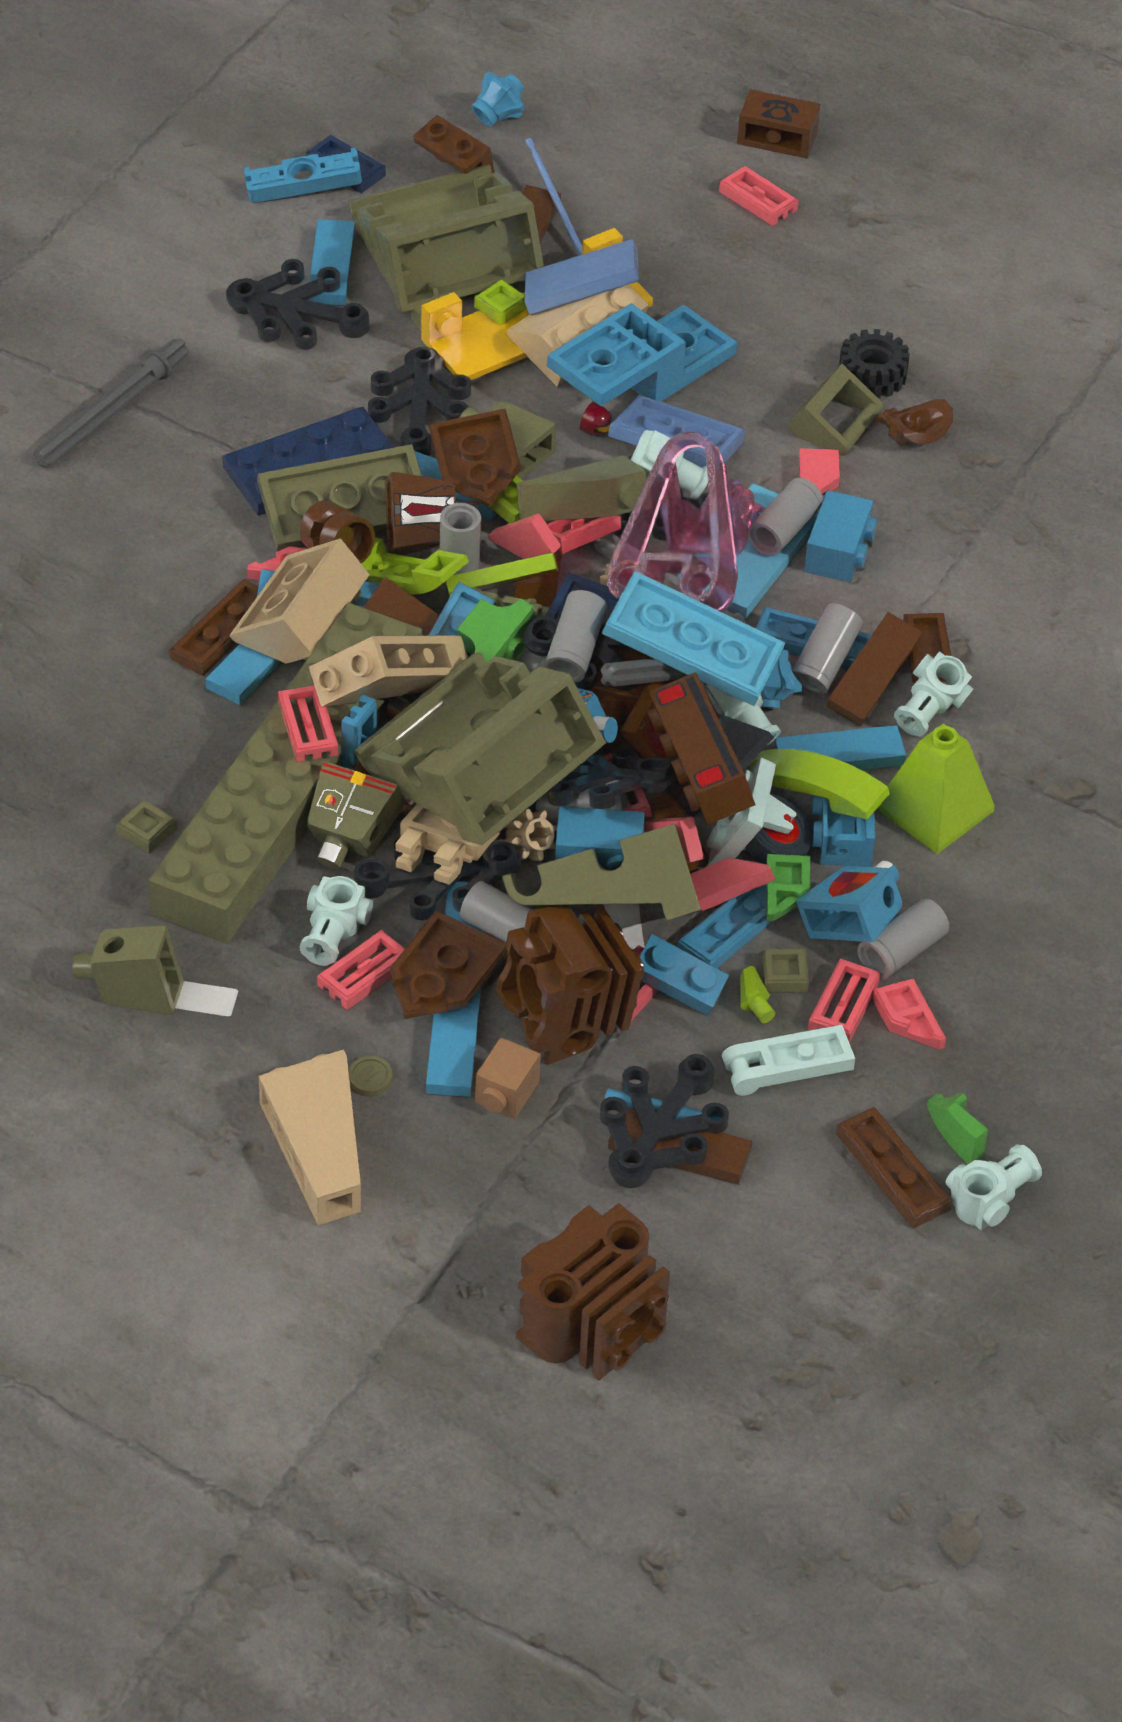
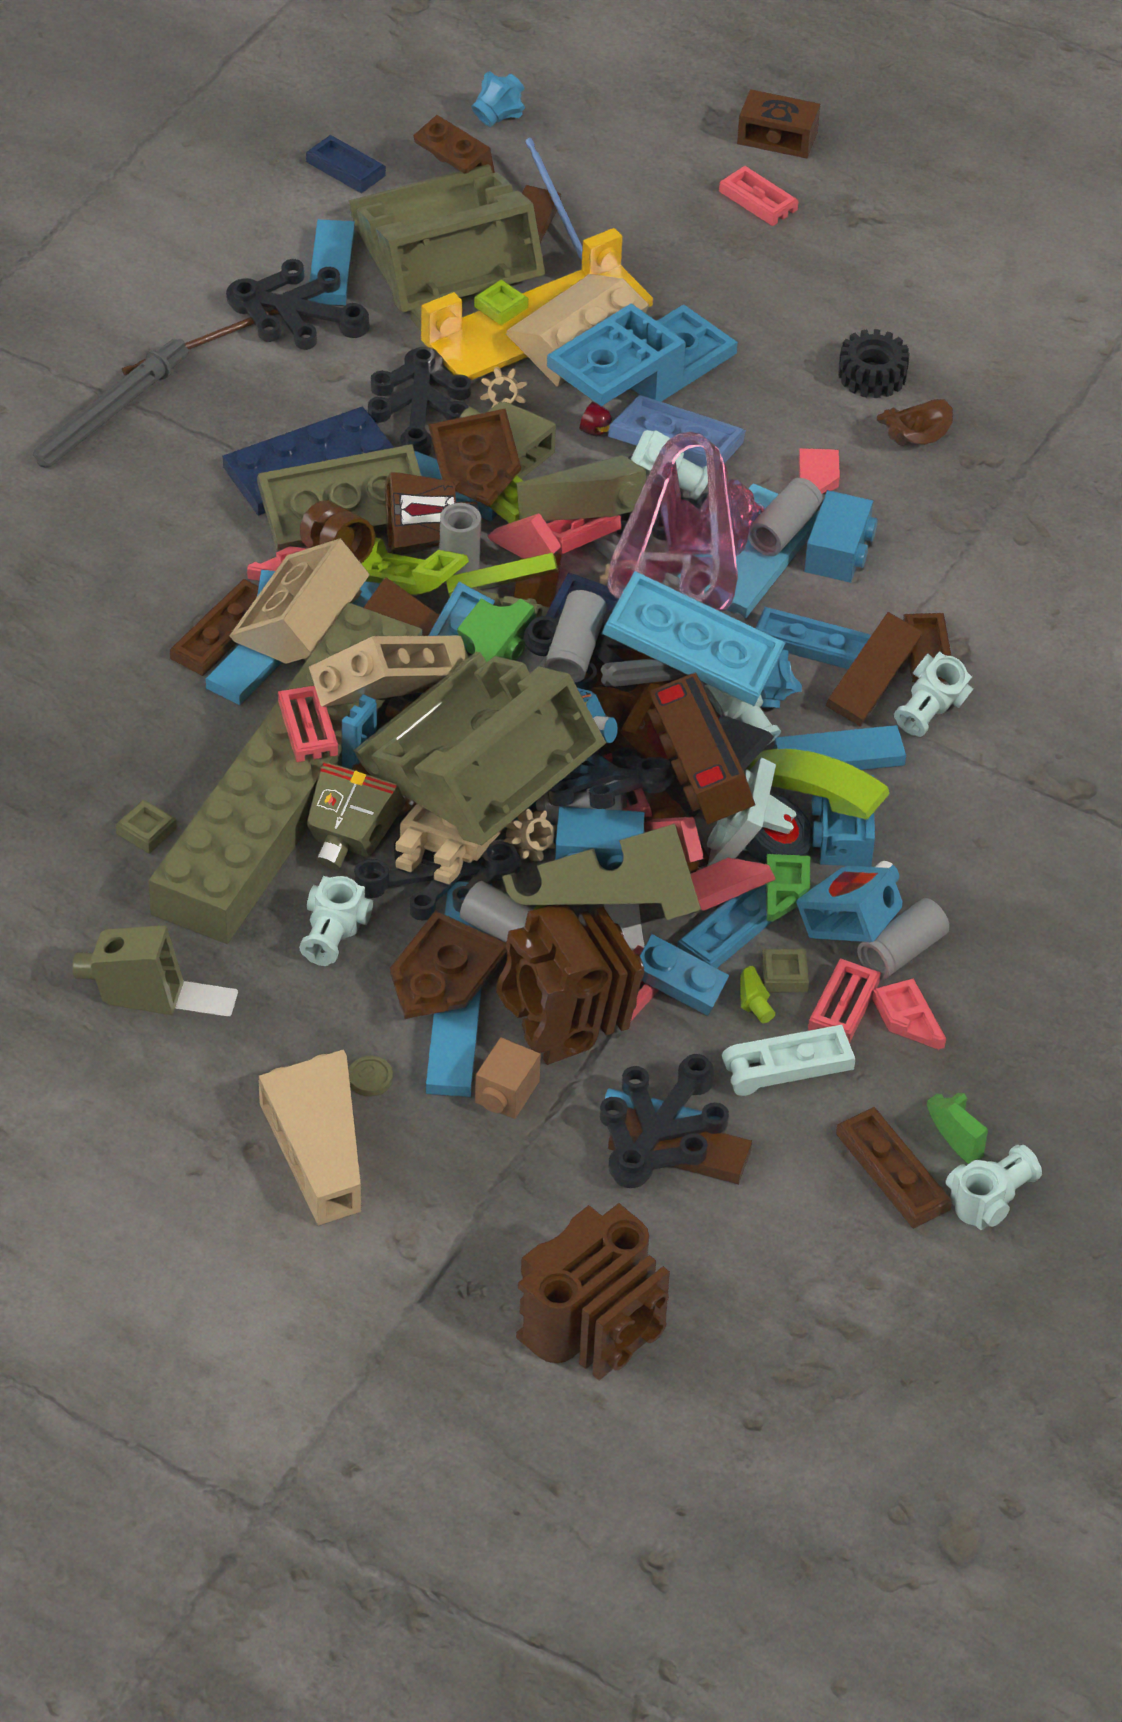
(209, 337): none -> reddish brown piece
(326, 171): dark azure piece -> none
(369, 974): coral tile -> none
(514, 387): none -> tan gear
(581, 276): medium blue tile -> none
(827, 648): light grey pin -> none
(844, 387): olive tile -> none
(938, 791): lime slope -> none

